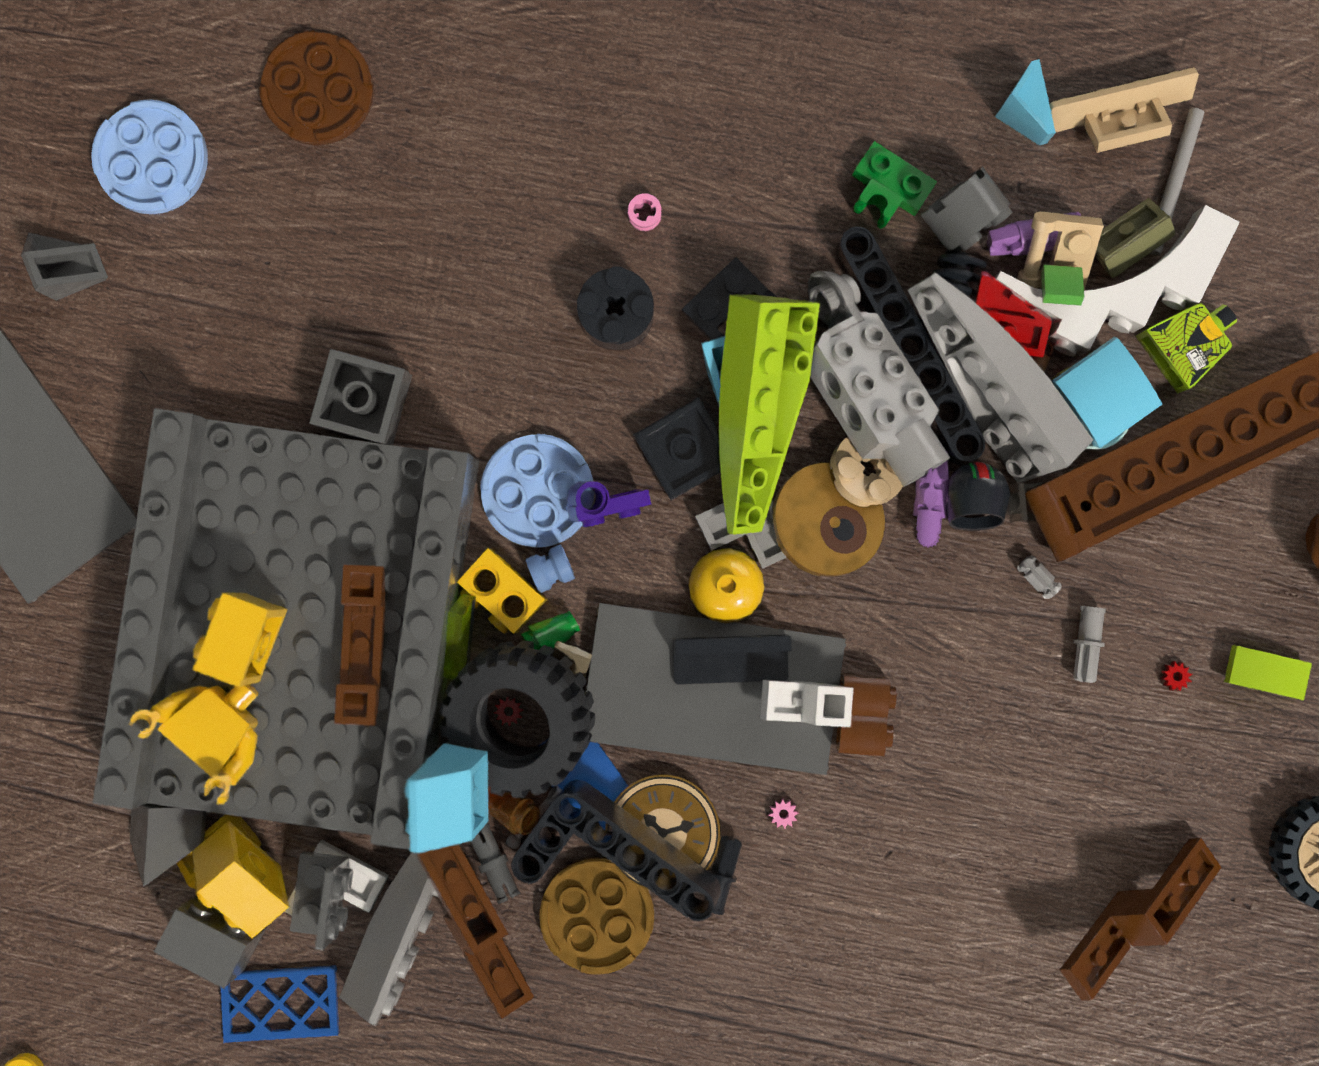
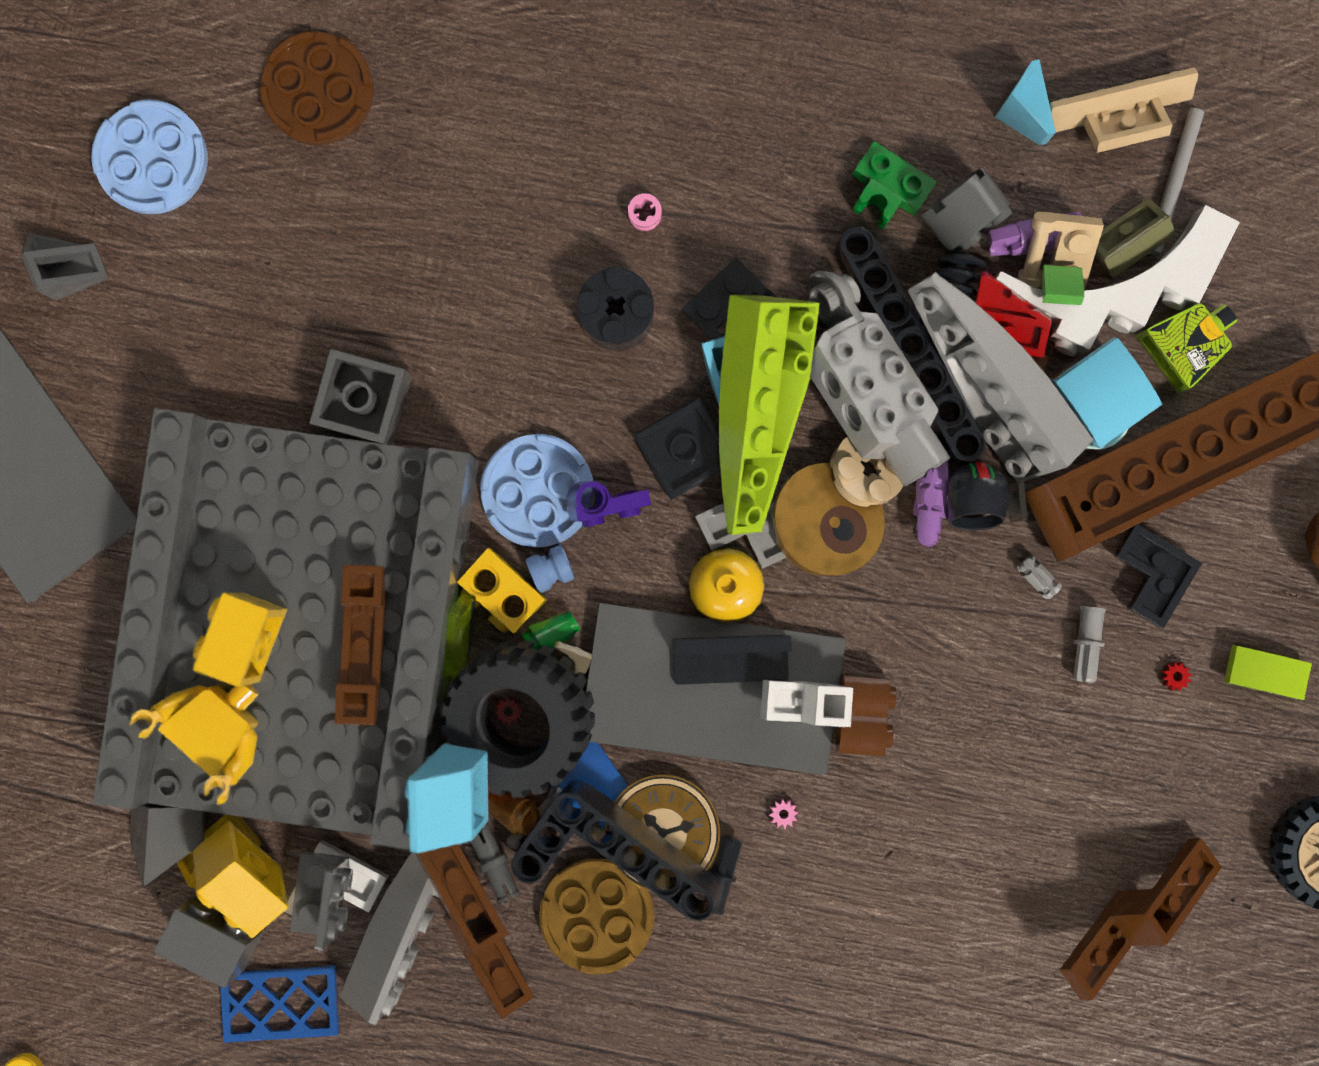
(1165, 570): none -> black plate

